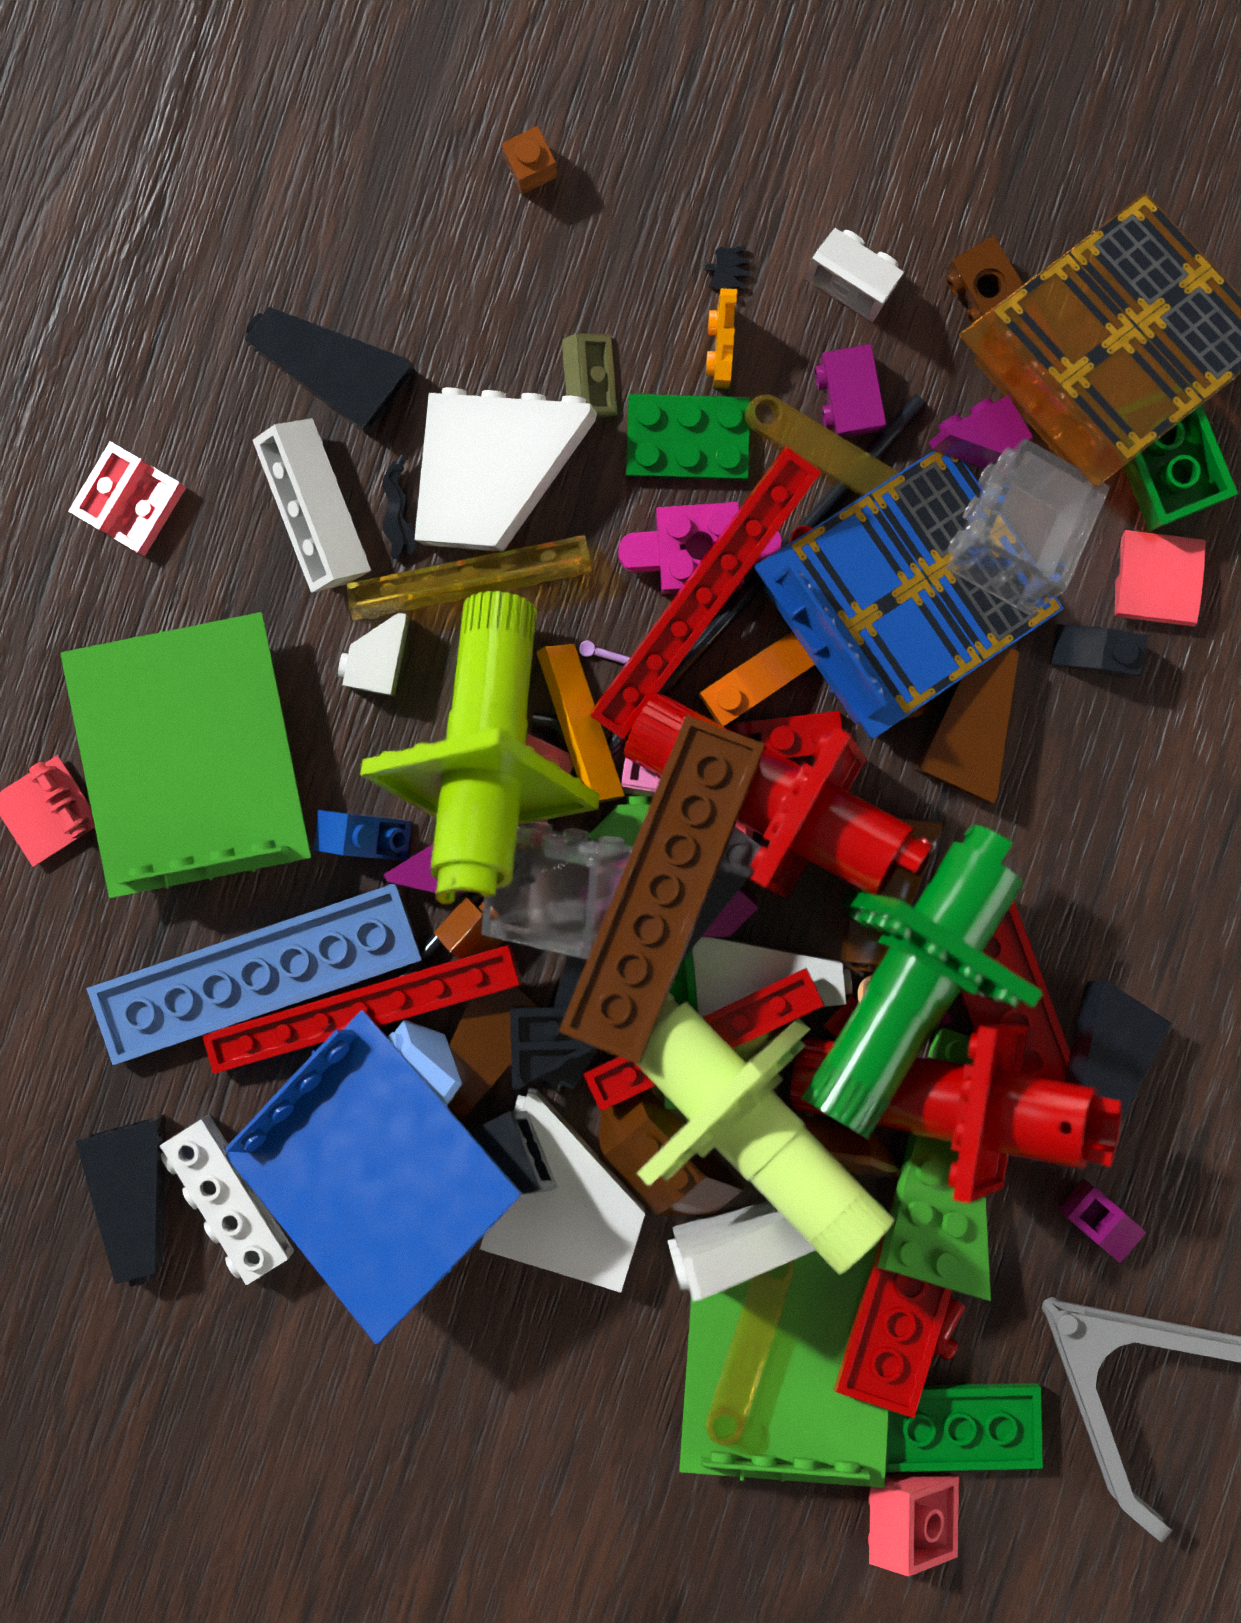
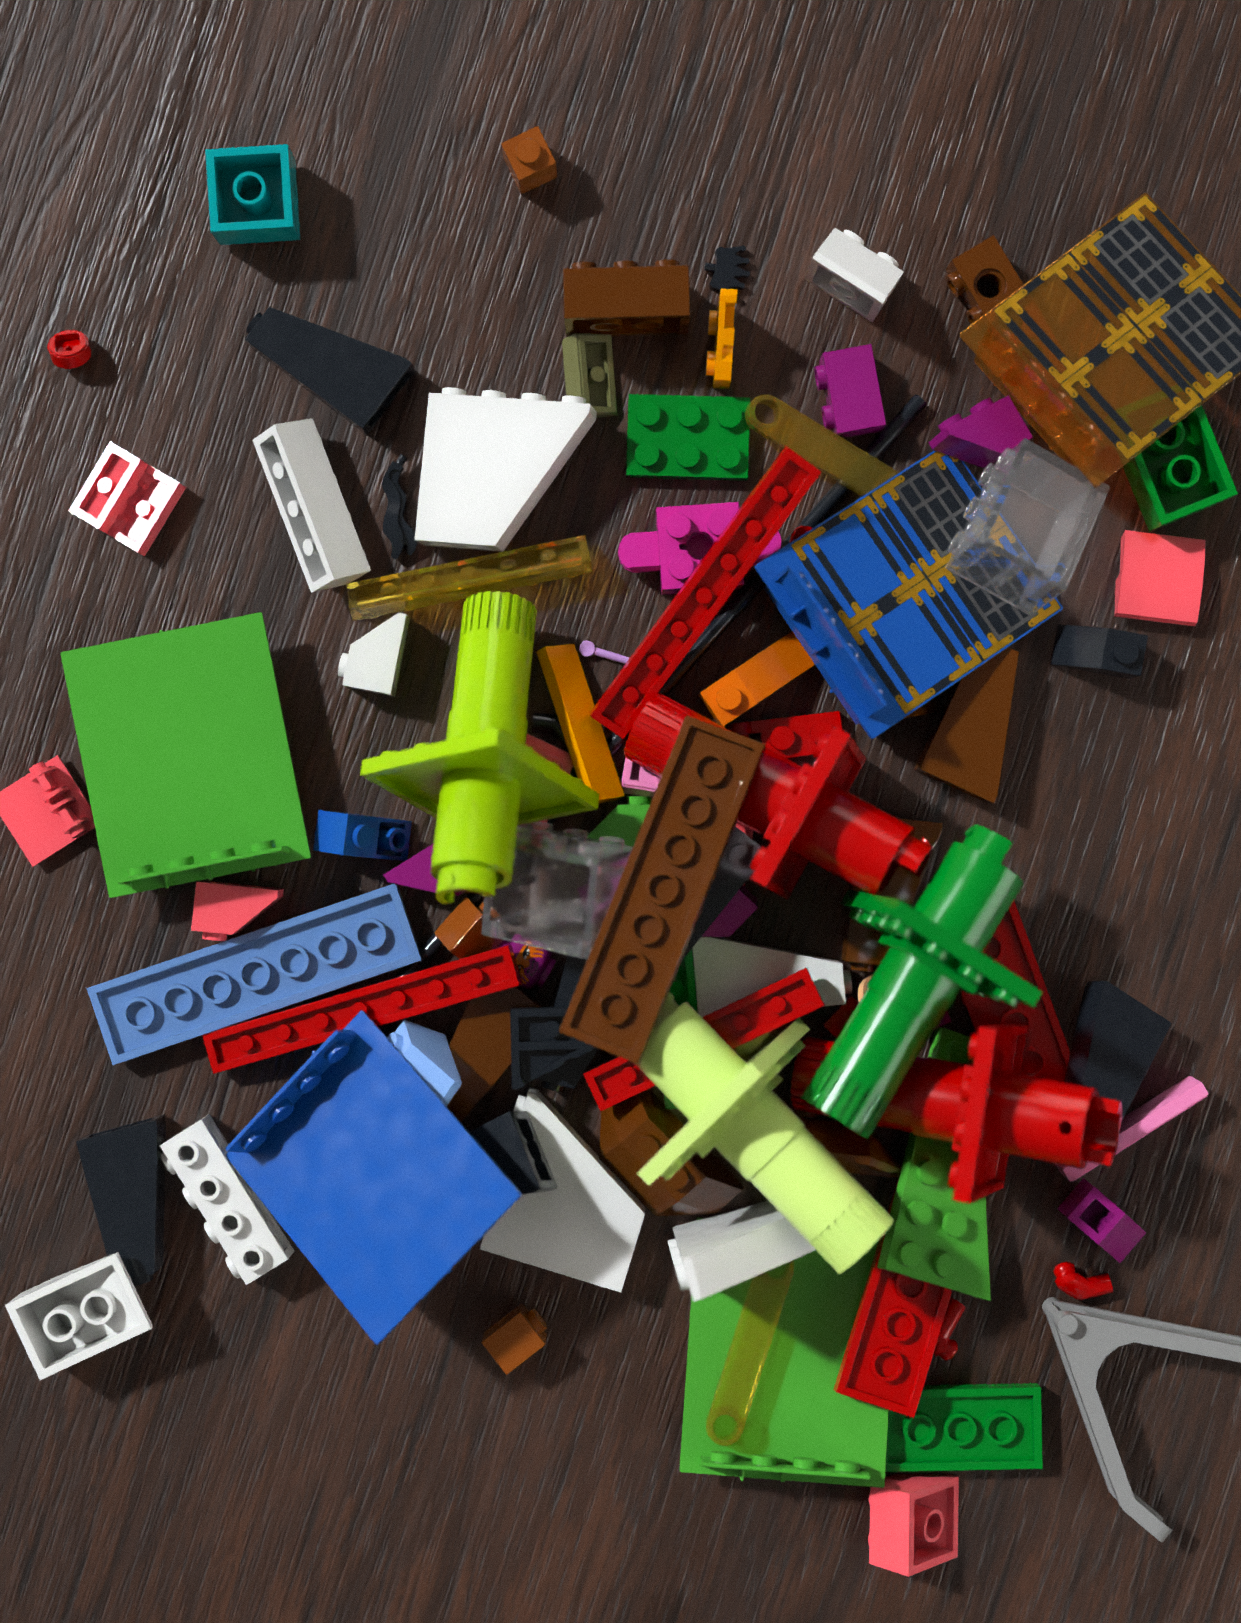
(69, 349): none -> red tile
(78, 1315): none -> white slope
(229, 907): none -> coral slope
(252, 194): none -> teal brick
(515, 1337): none -> dark orange brick
(532, 963): none -> magenta head
(626, 298): none -> reddish brown brick
(1079, 1286): none -> red arm
(1149, 1118): none -> bright pink tile

